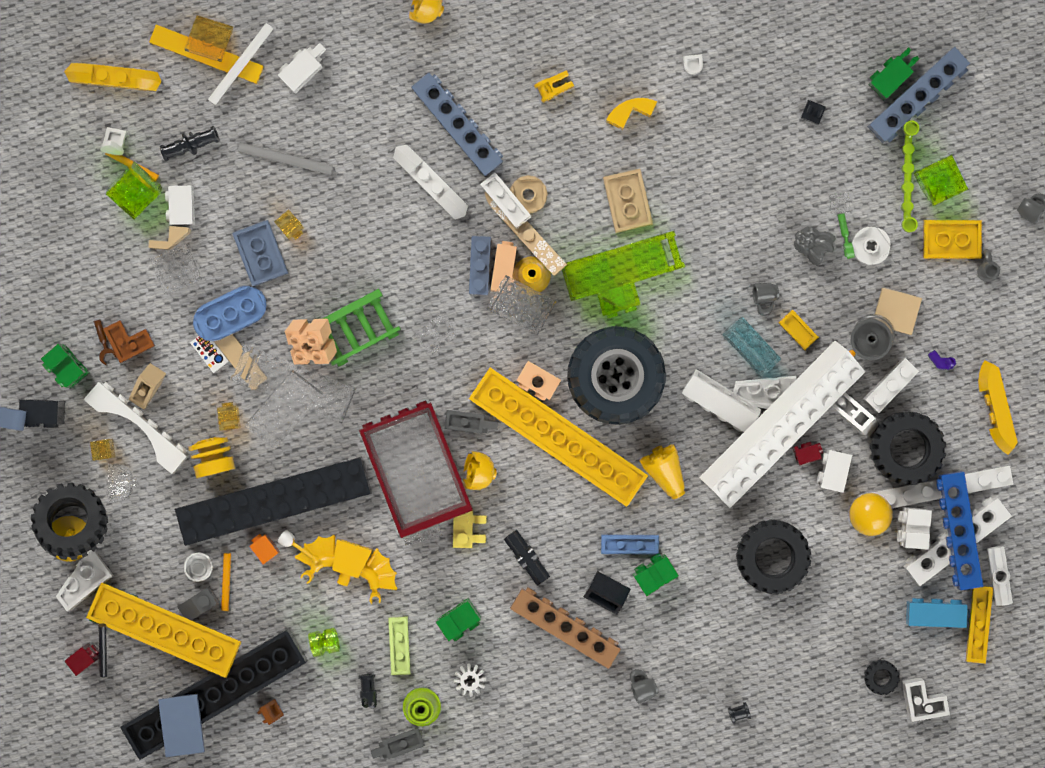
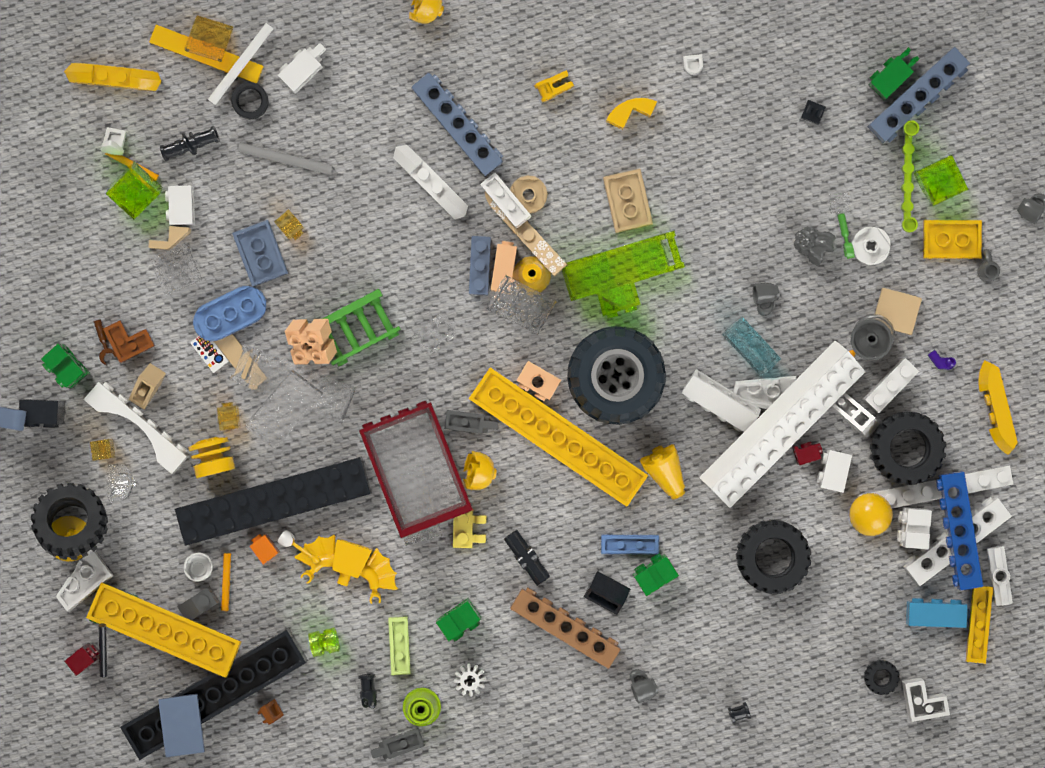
(247, 86): none -> black tyre
(798, 330): yellow tile -> none

